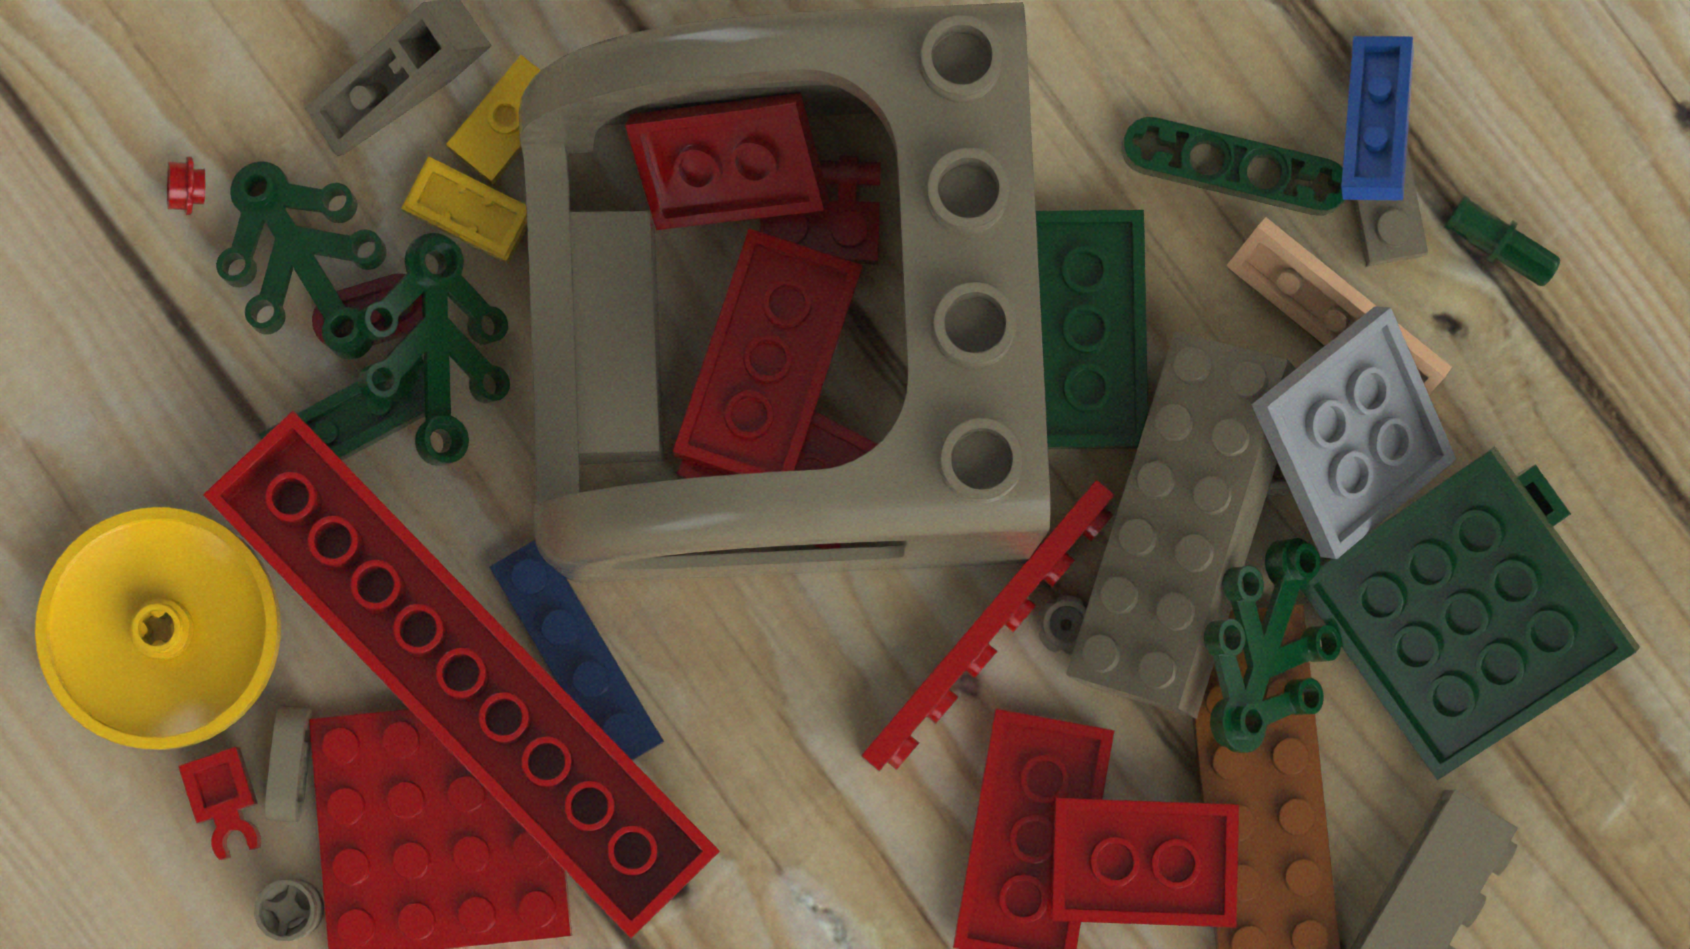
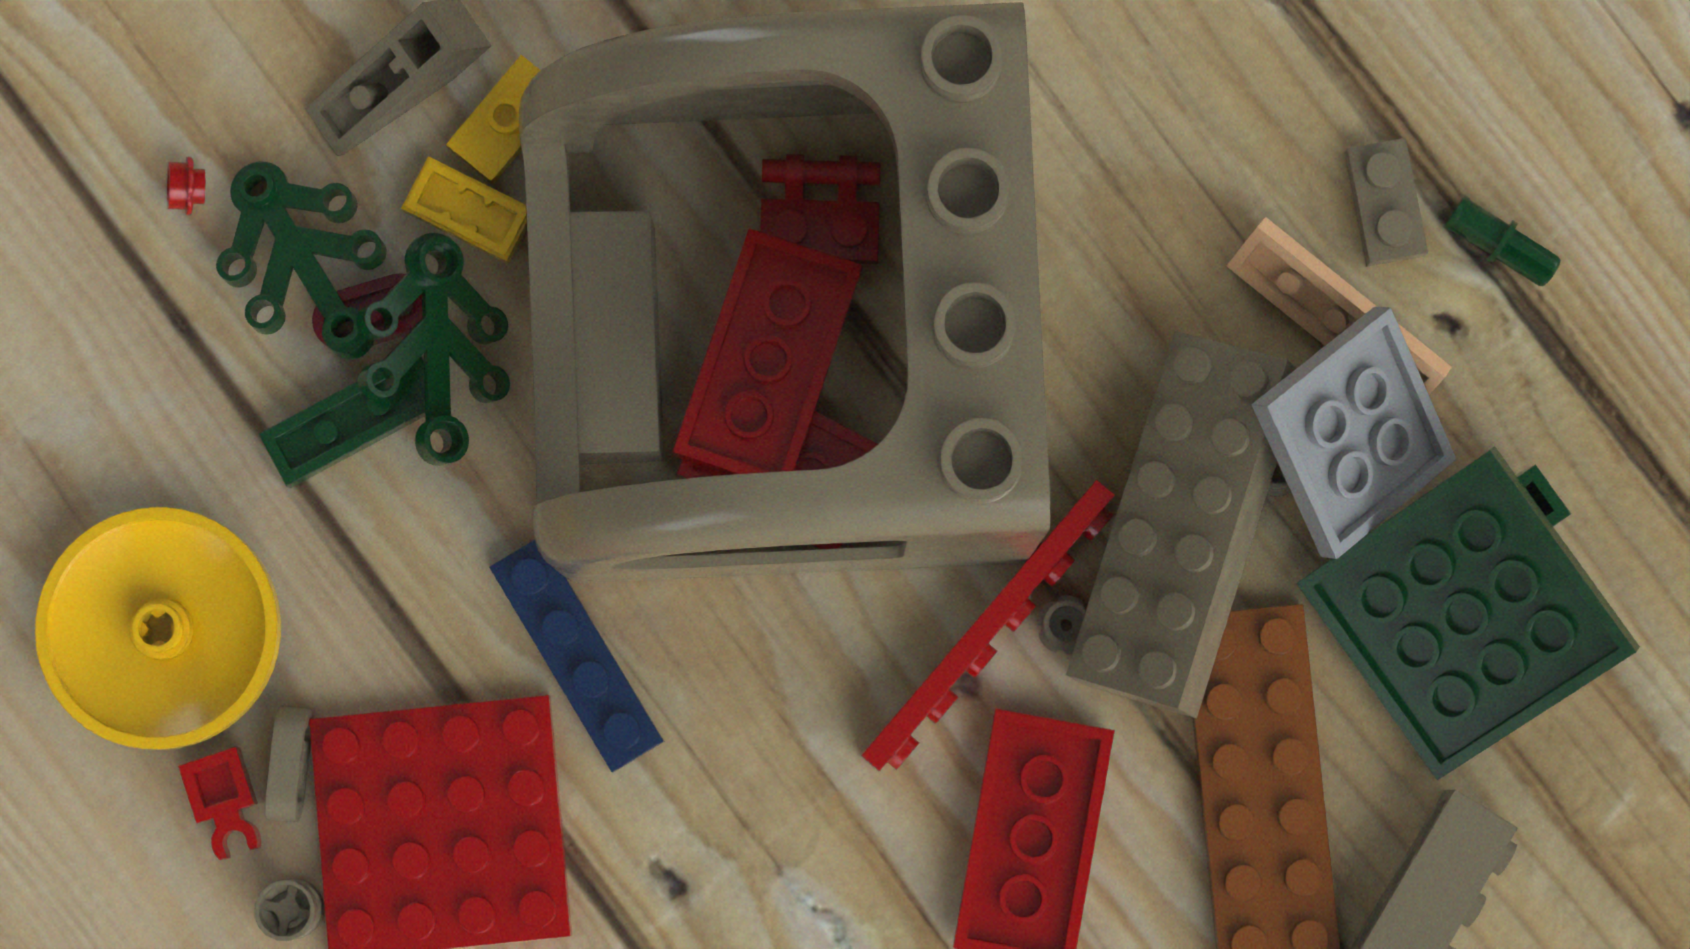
(461, 674): red brick -> none
(727, 161): red plate -> none
(1093, 327): dark green plate -> none
(1145, 862): red plate -> none
(1236, 156): dark green beam -> none
(1243, 714): dark green plant -> none
(1377, 118): blue plate -> none

